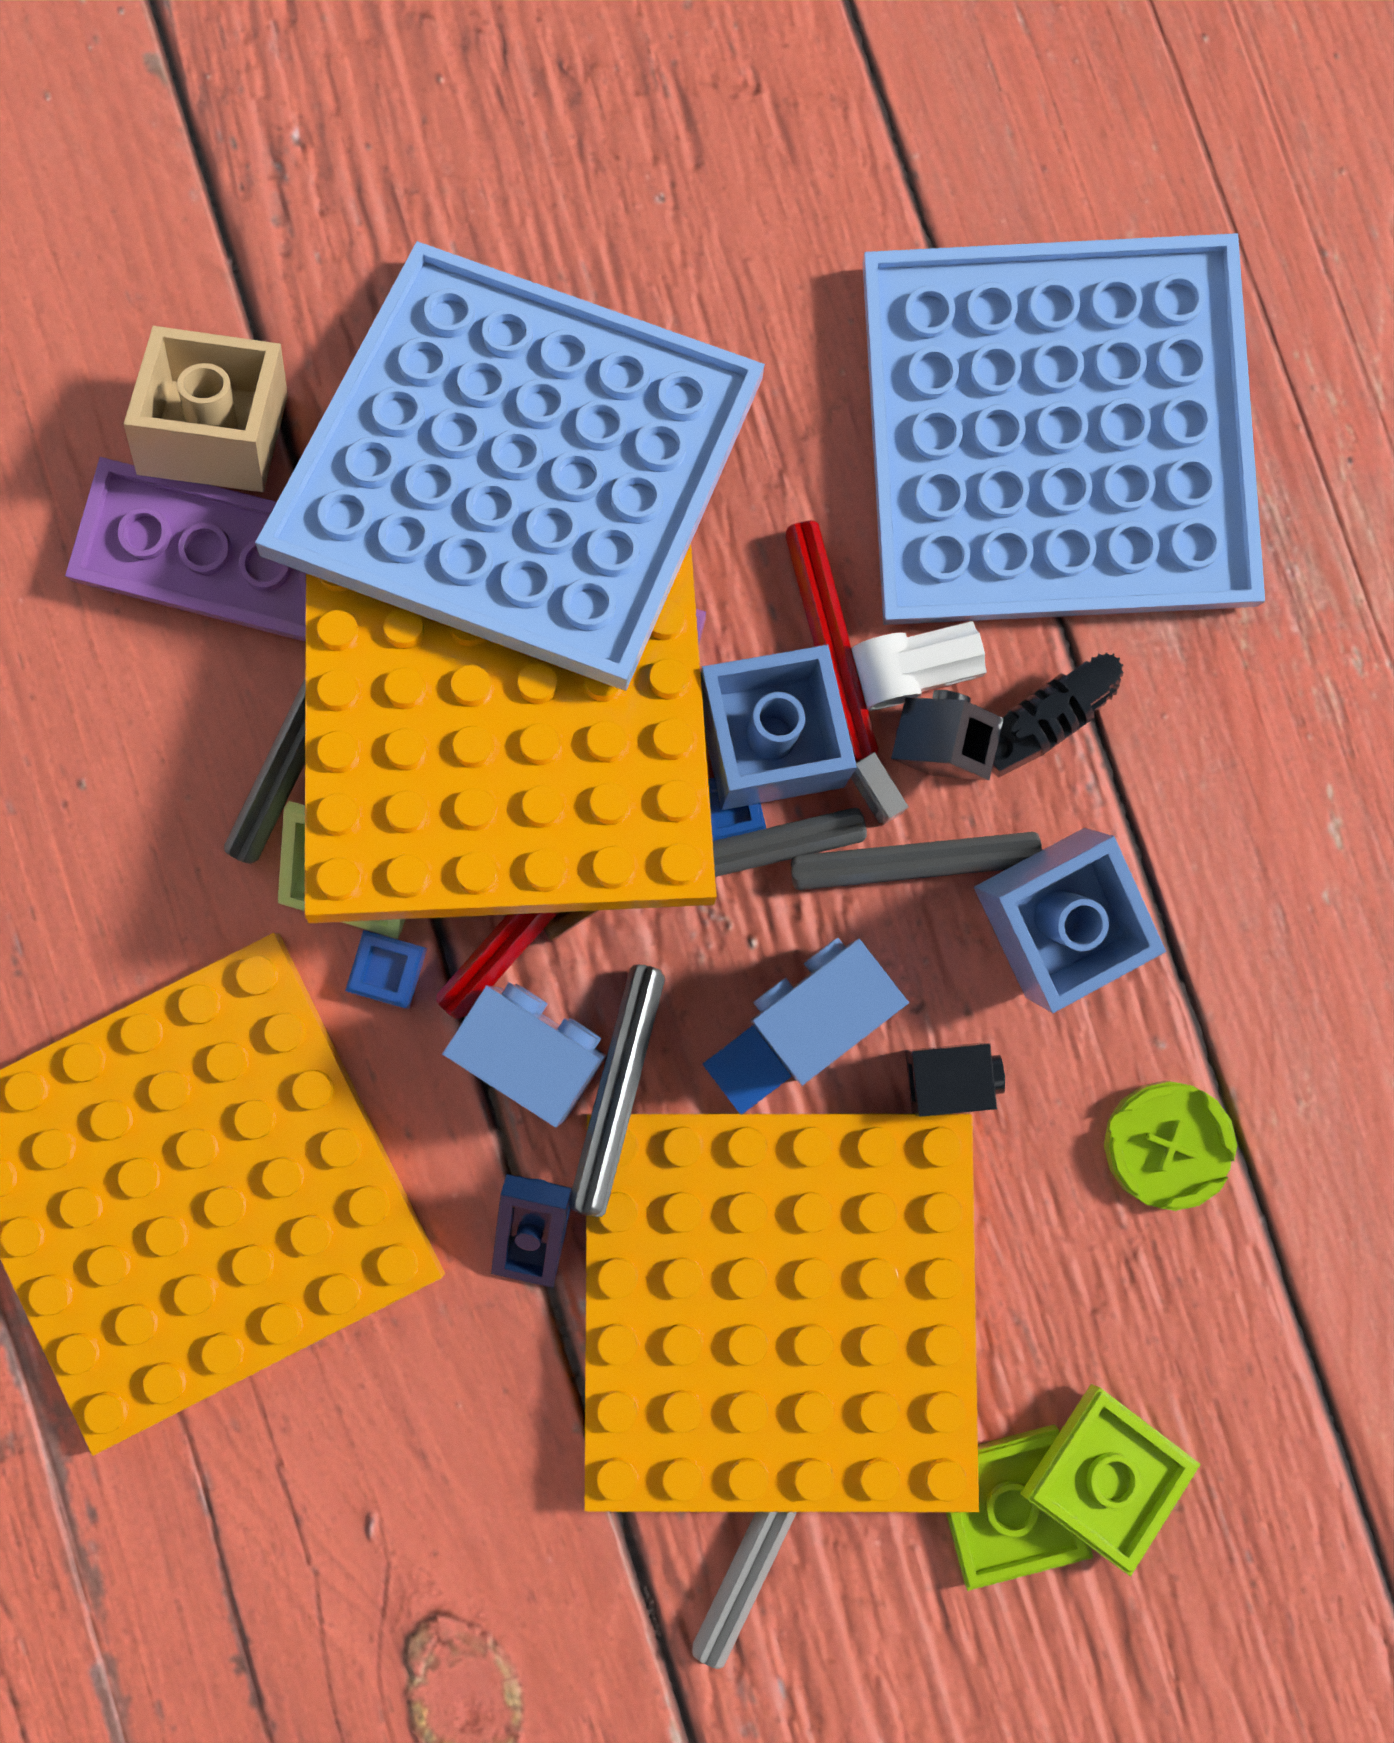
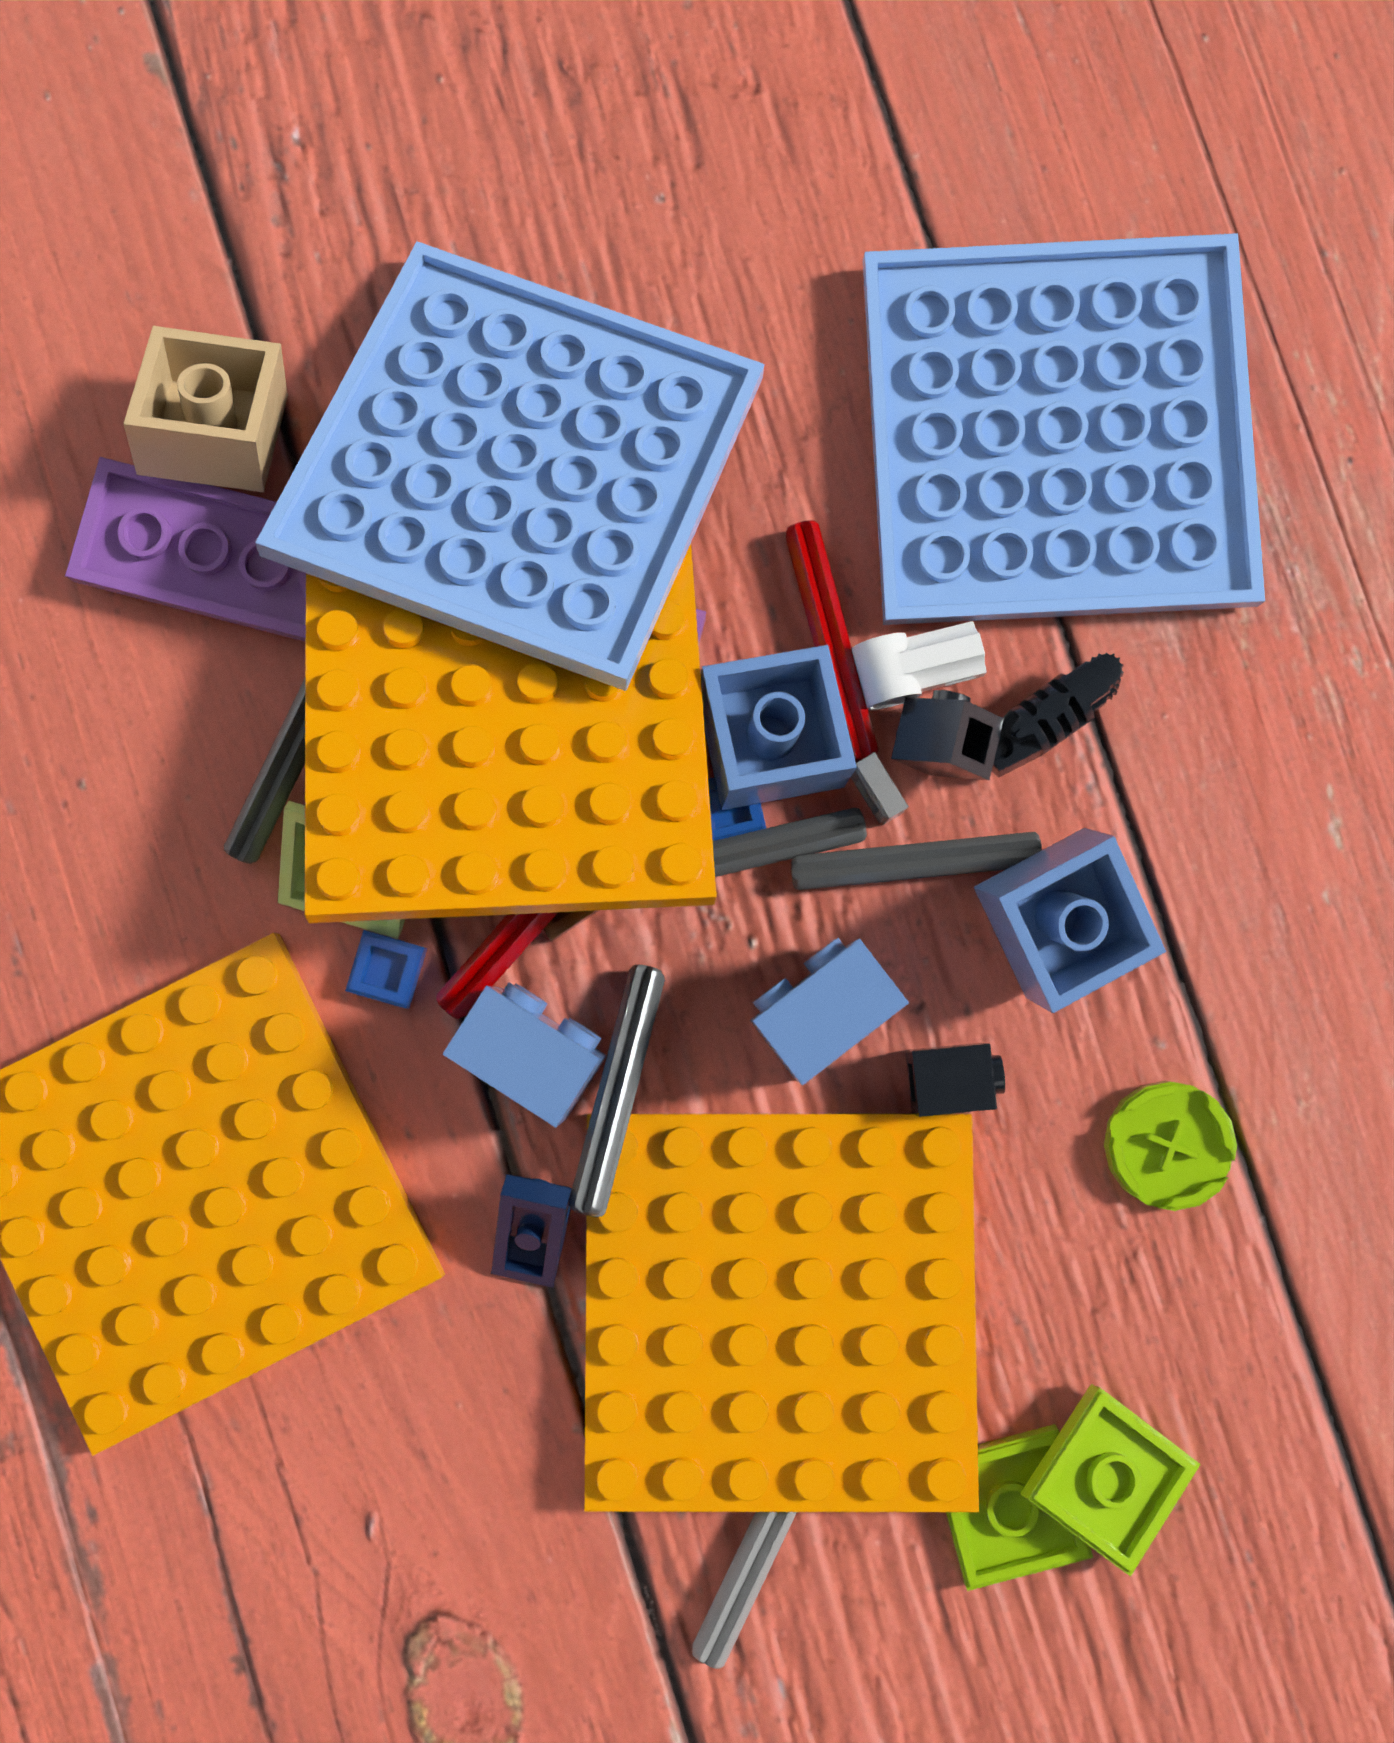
(746, 1070): blue tile -> none

